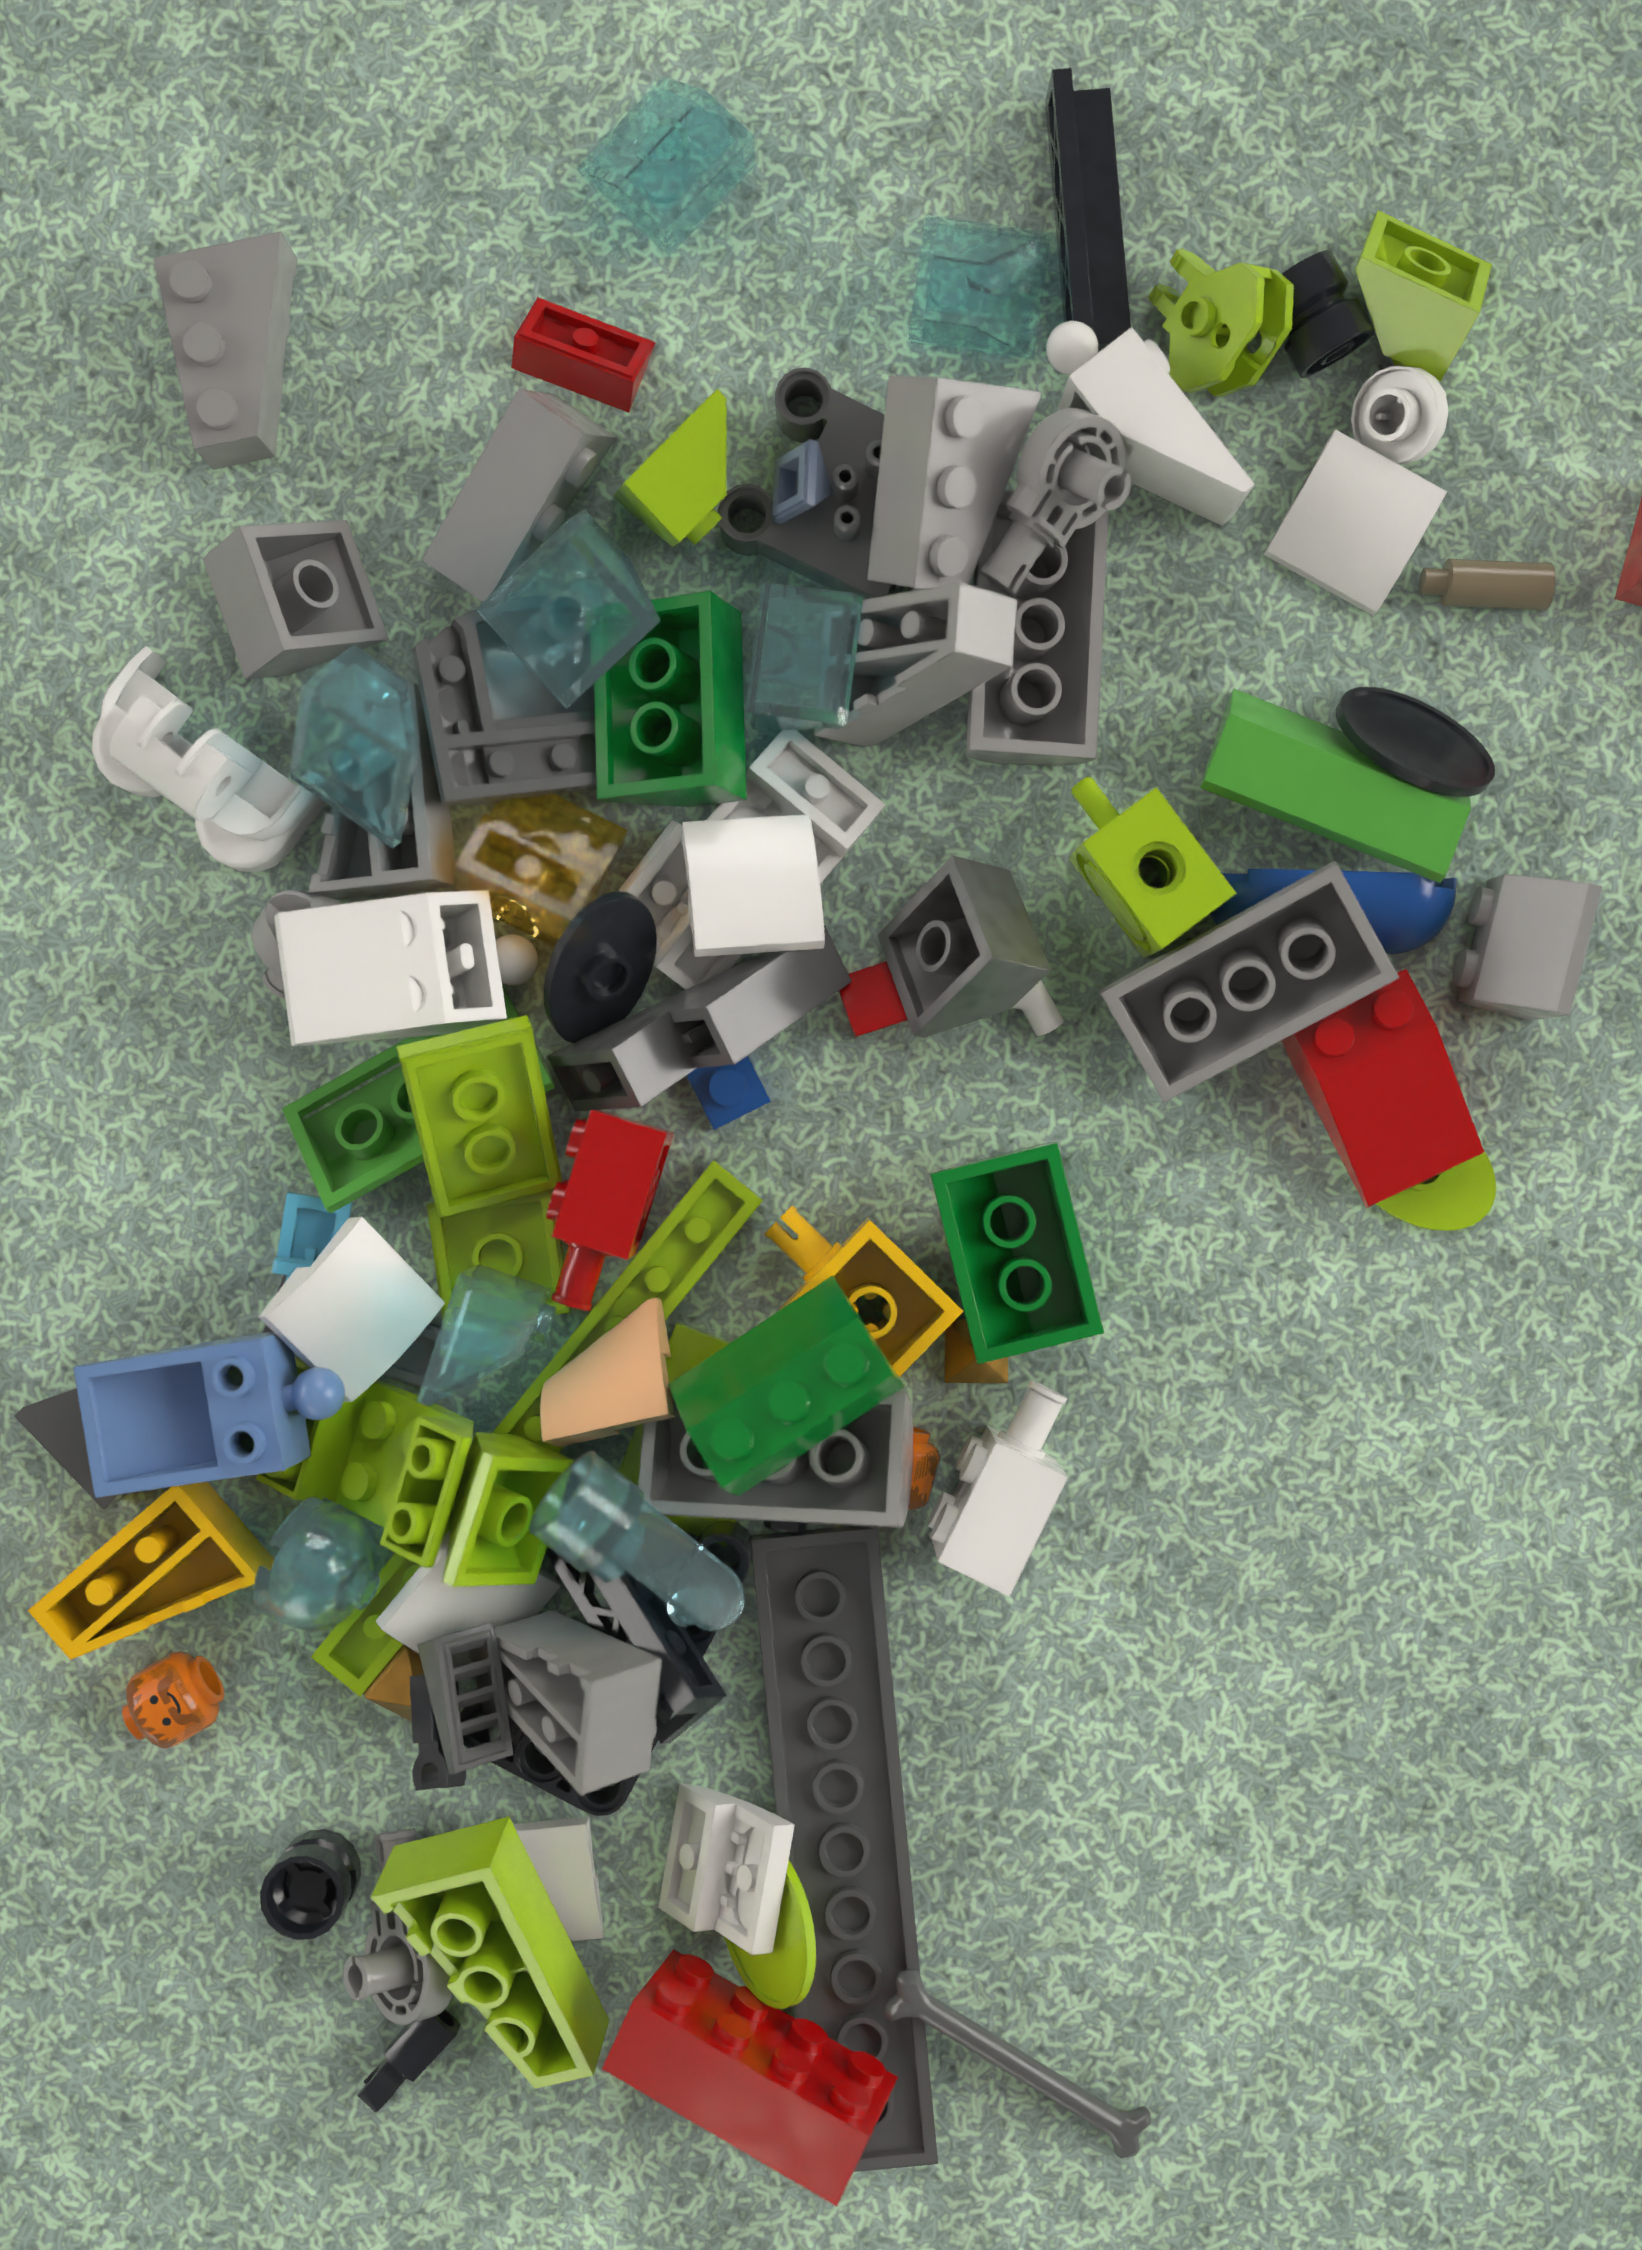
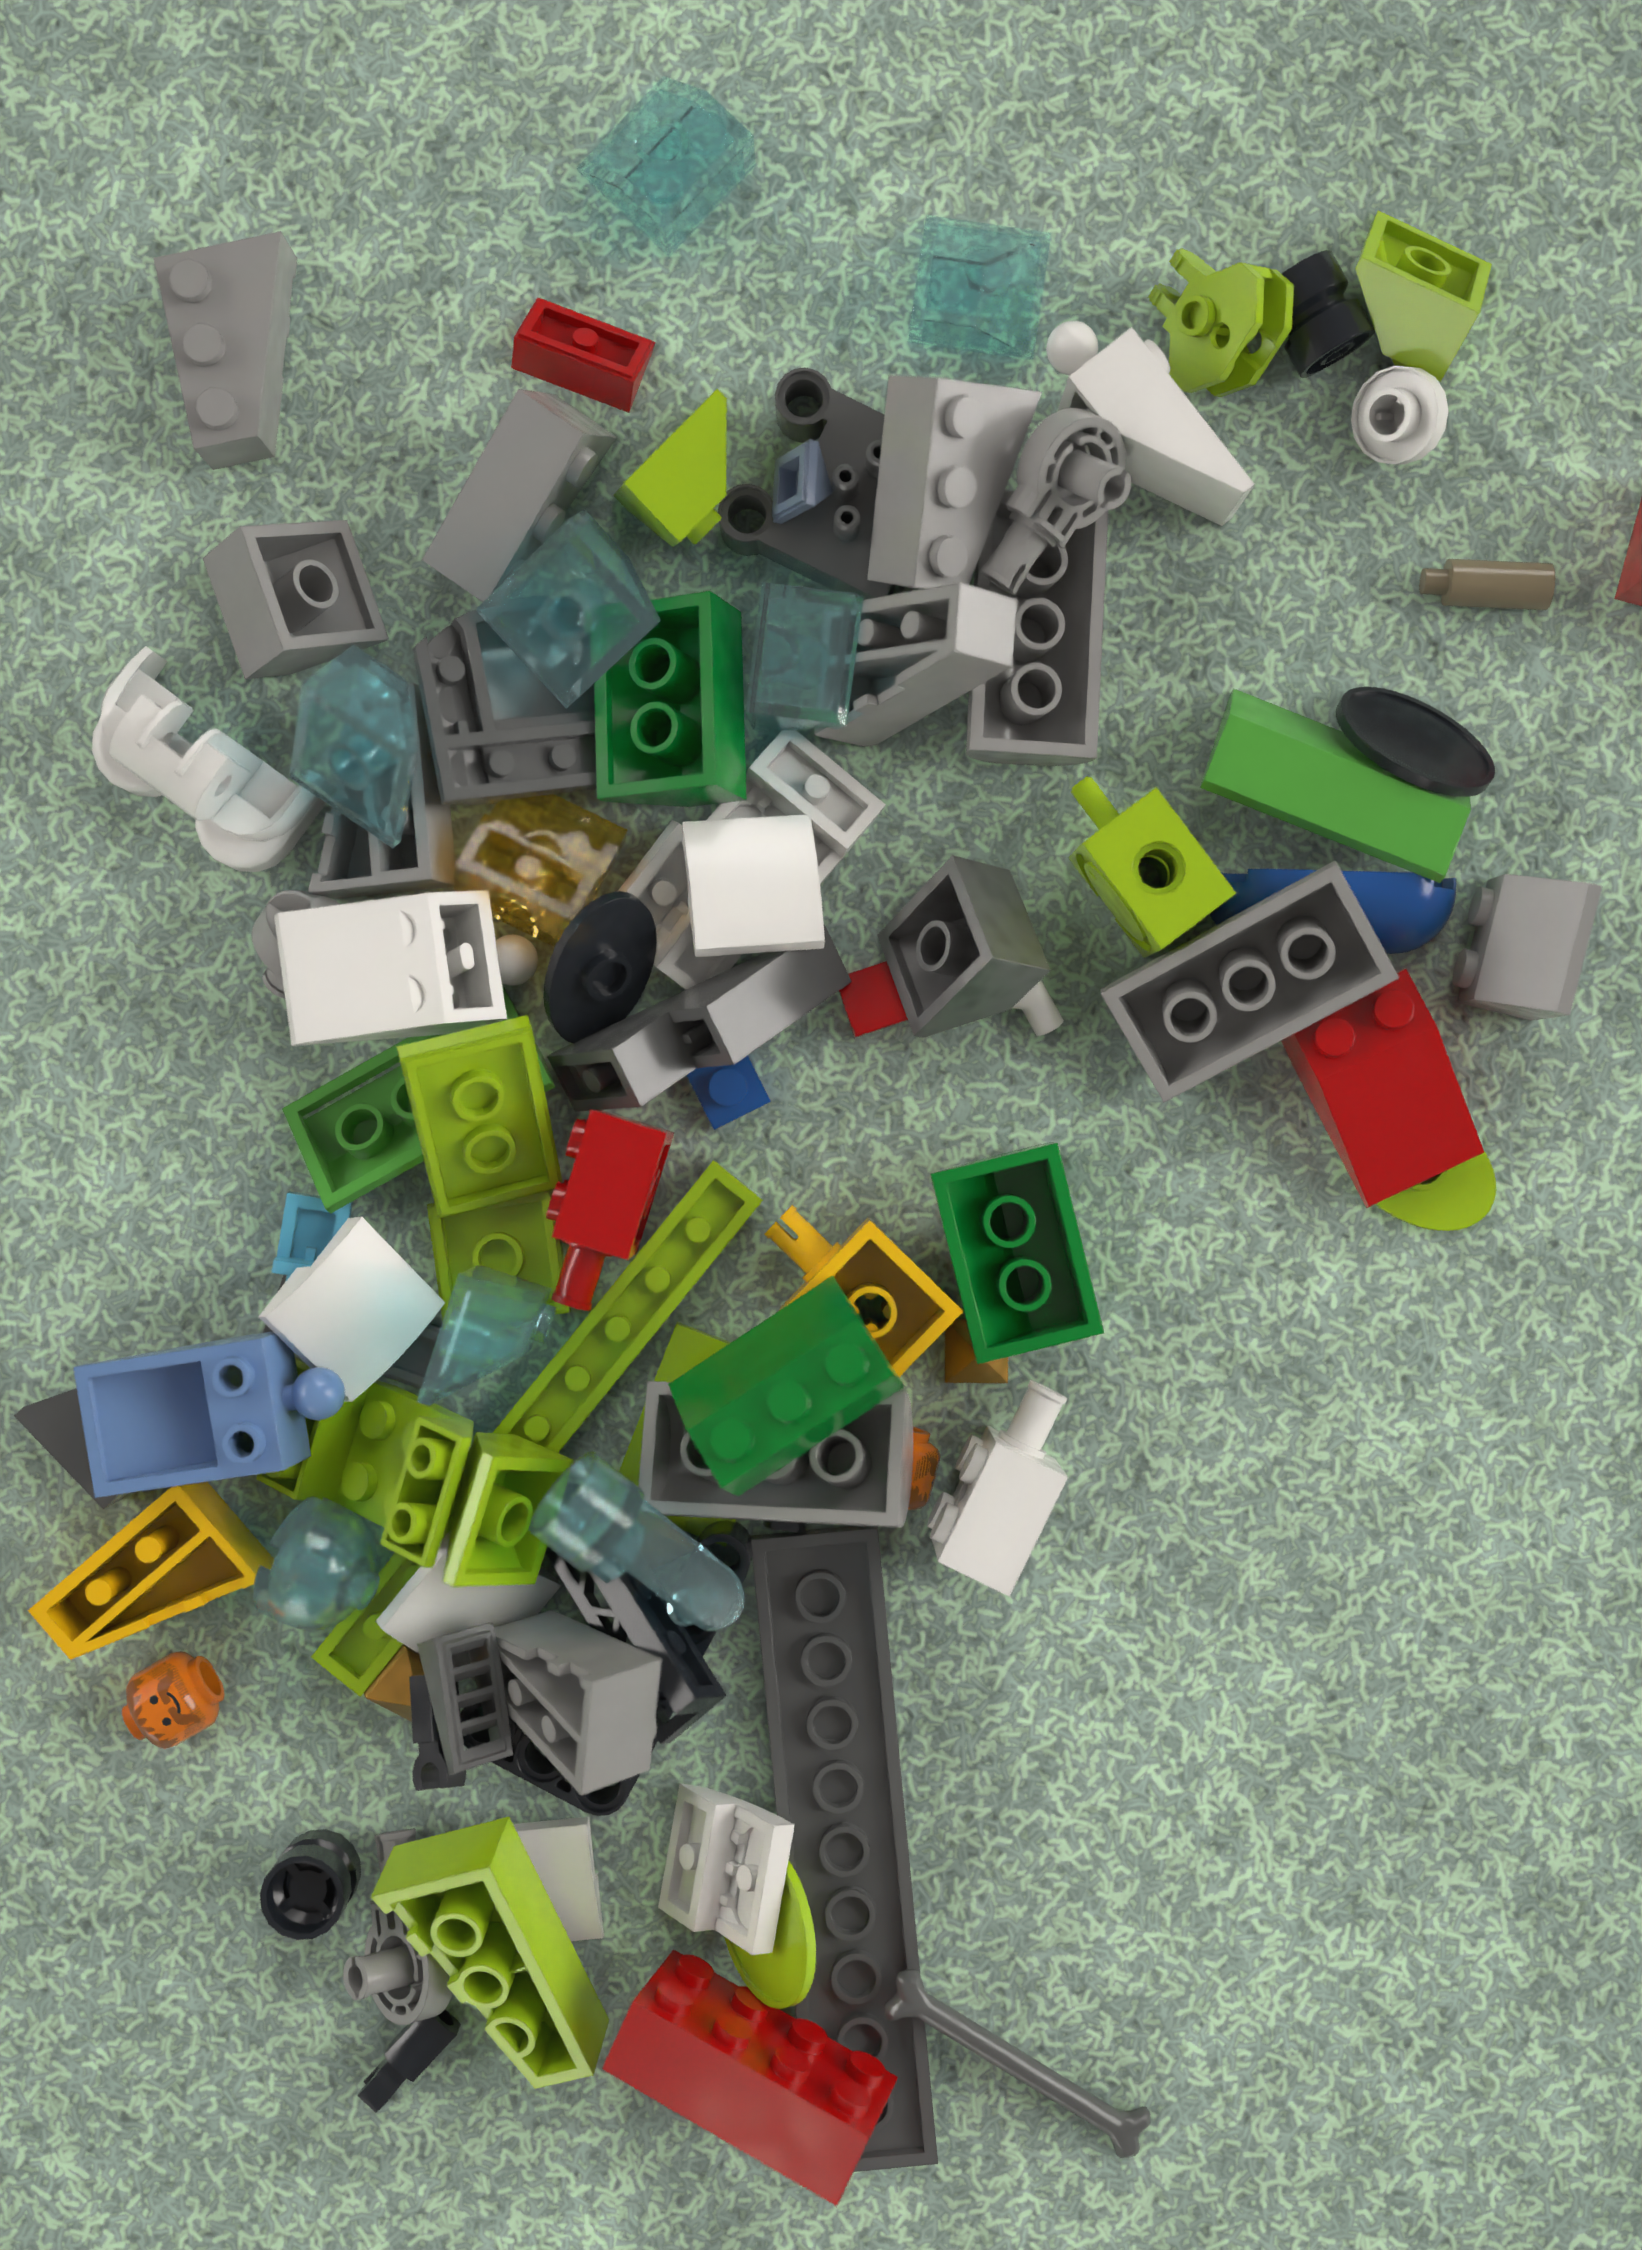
(612, 1382): light nougat slope -> none
(1087, 207): black fence -> none
(1355, 523): white slope -> none

